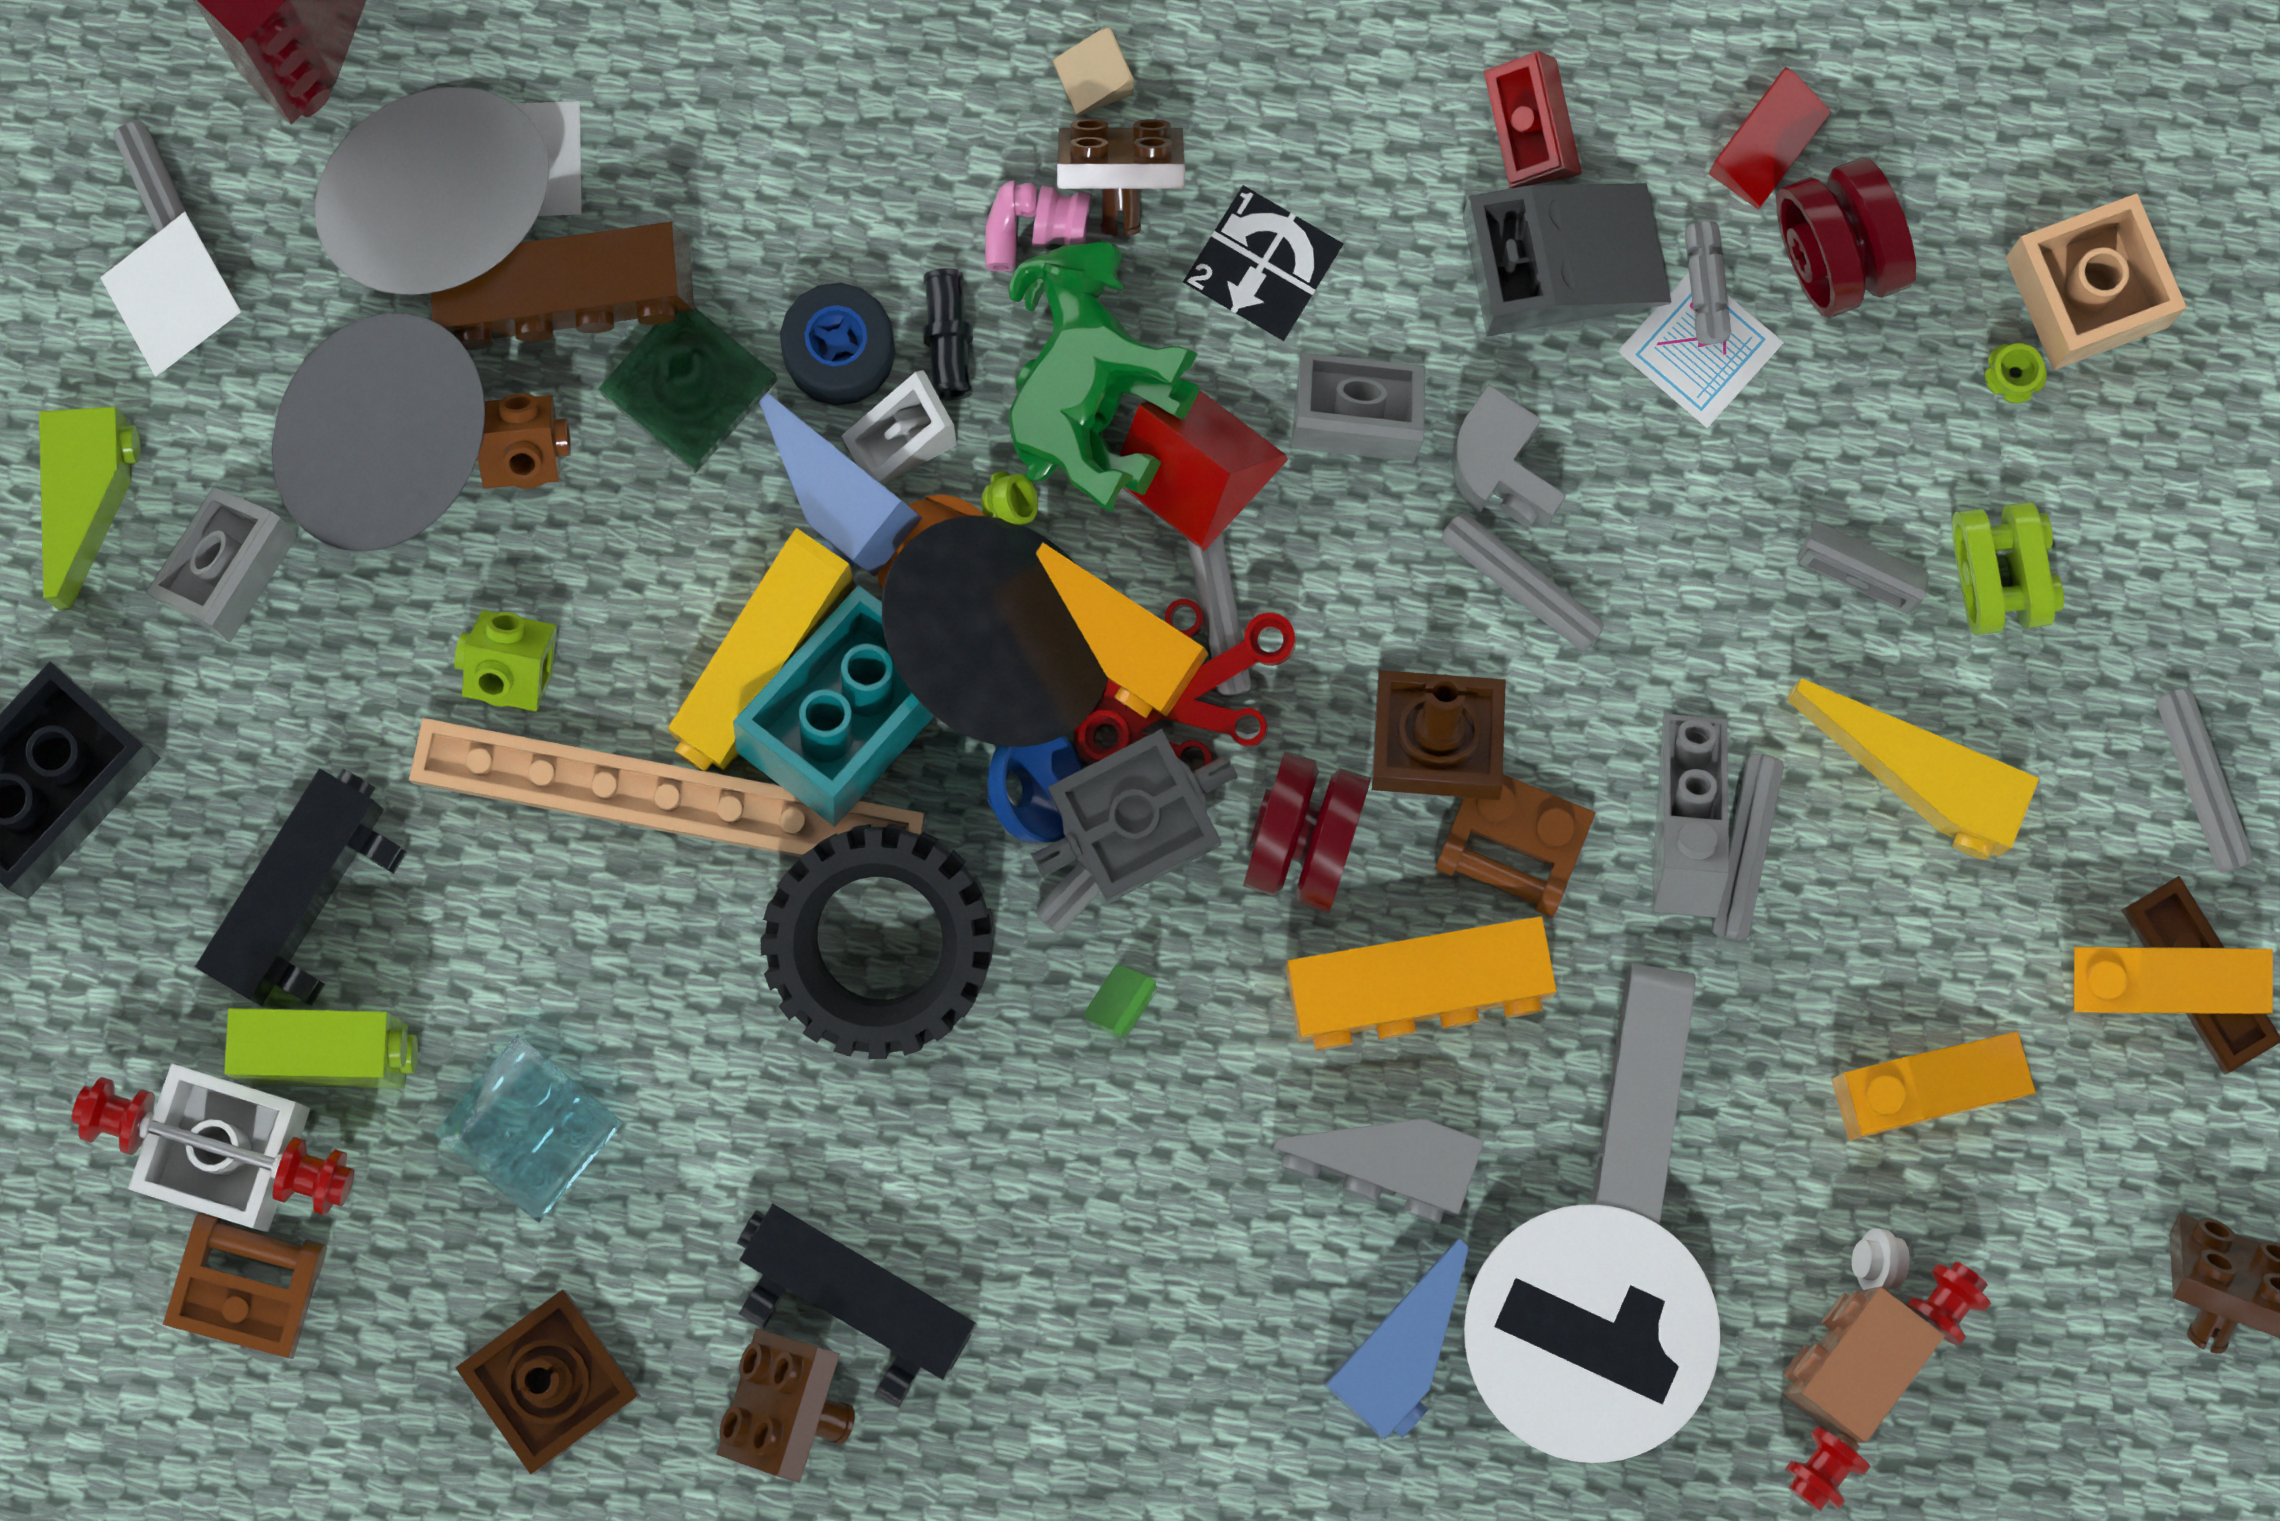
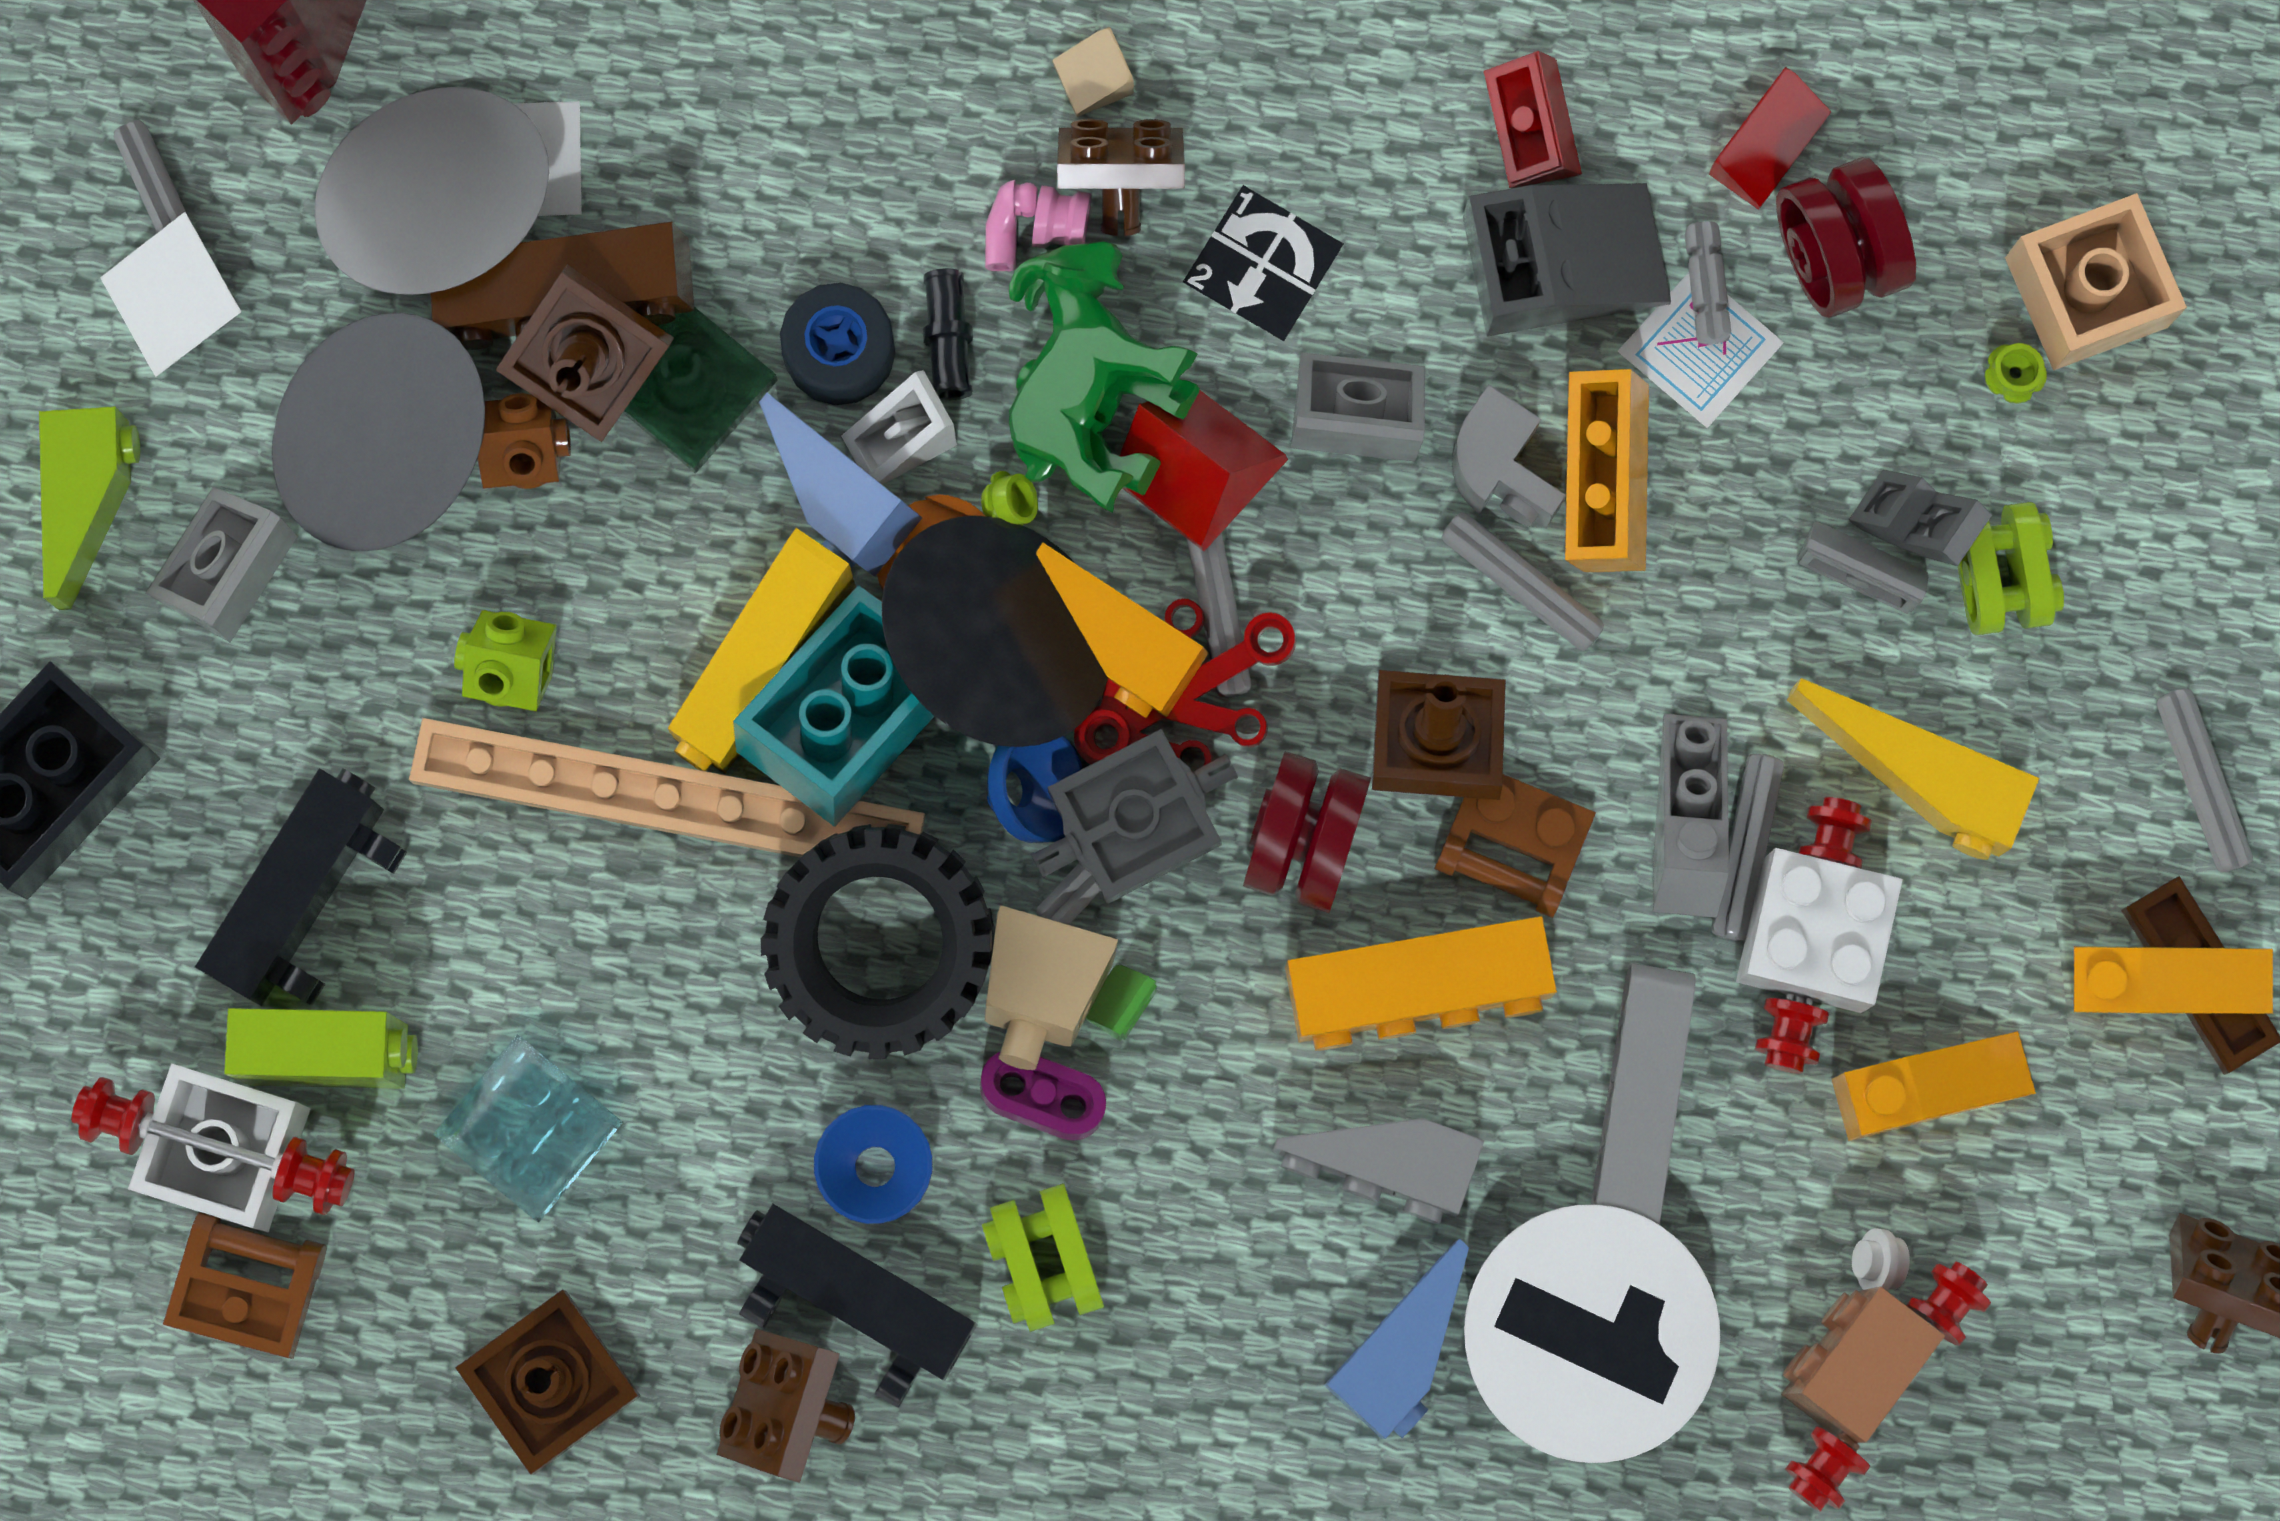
(584, 353): none -> reddish brown plate
(852, 1135): none -> blue piece
(1010, 1237): none -> lime brick
(1042, 982): none -> tan torso
(1042, 1097): none -> magenta plate
(1607, 471): none -> light orange brick
(1817, 933): none -> white brick
(1919, 519): none -> dark grey slope

